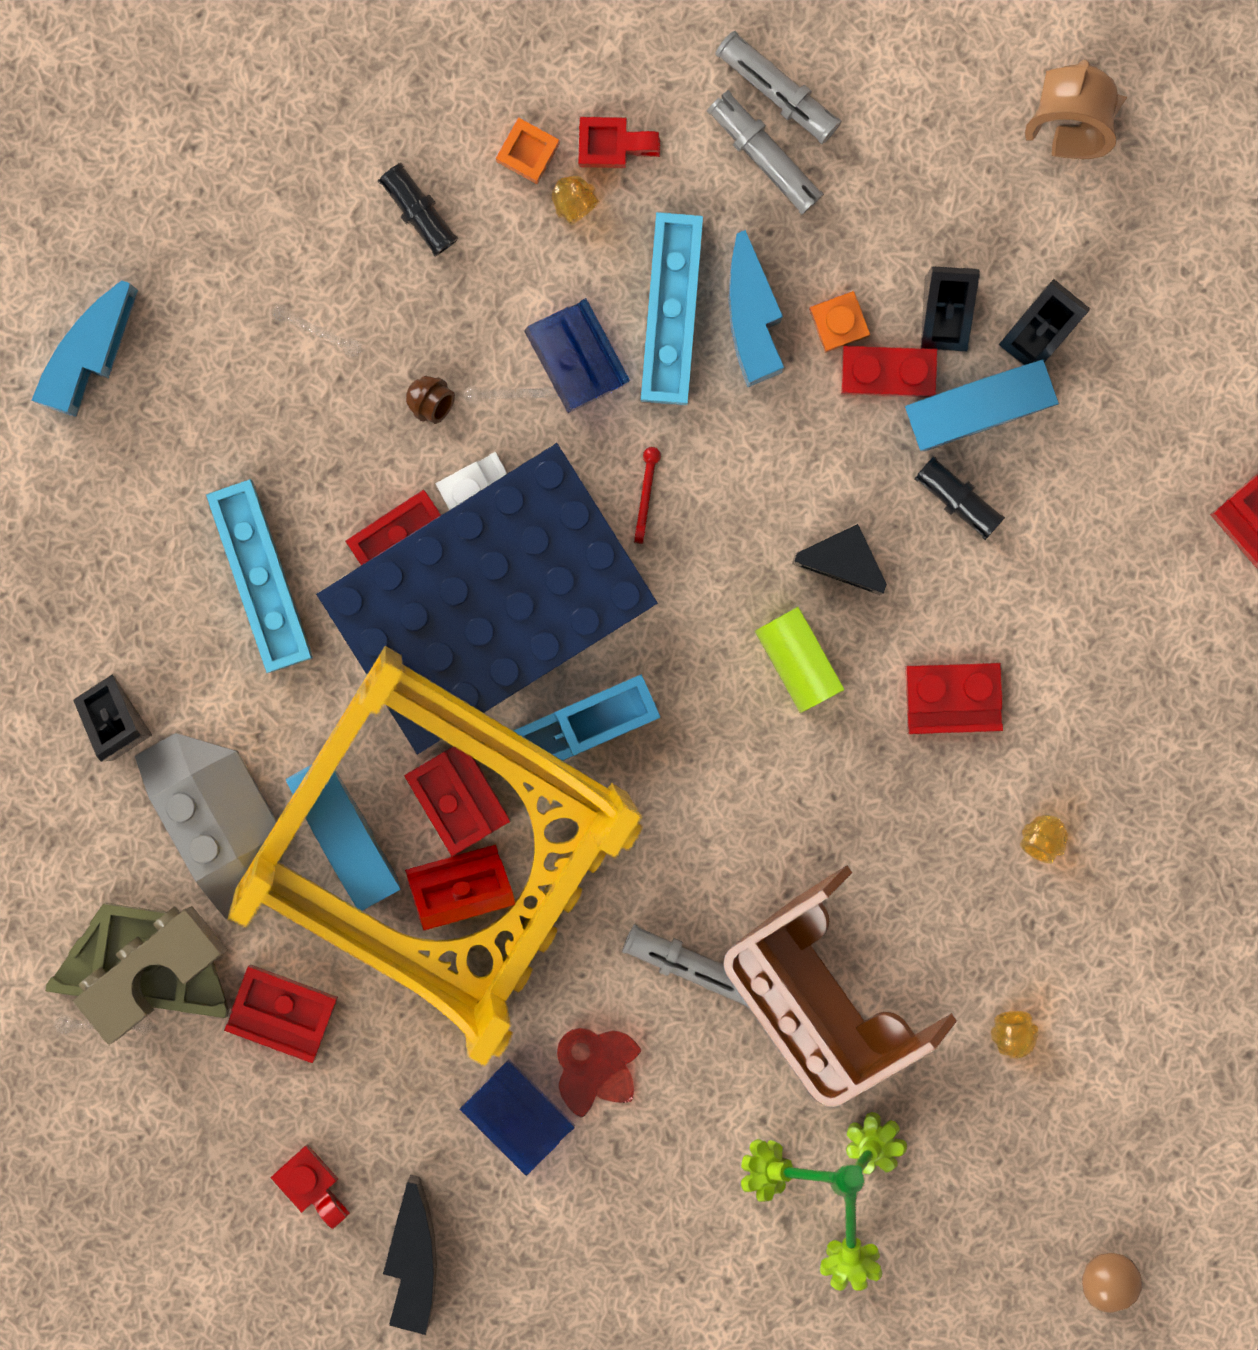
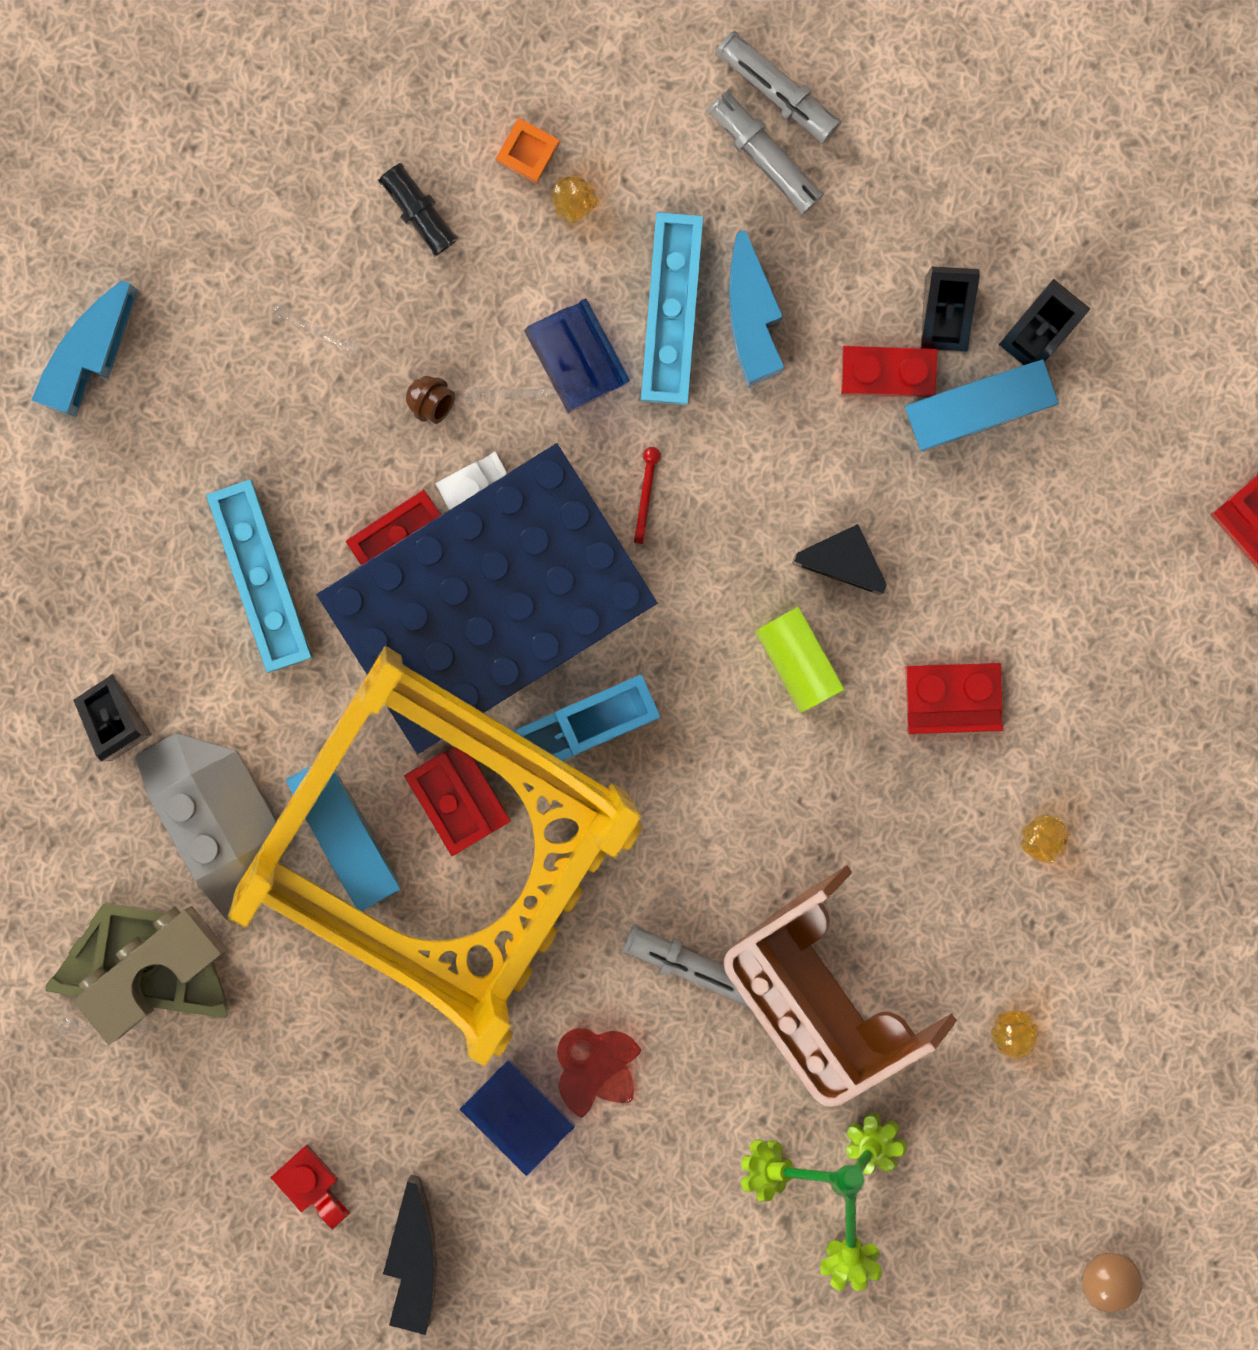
(281, 1013): red plate -> none
(459, 887): red plate -> none
(606, 142): red plate -> none
(839, 321): orange plate -> none
(959, 498): black pin -> none
(1081, 95): medium nougat helmet -> none

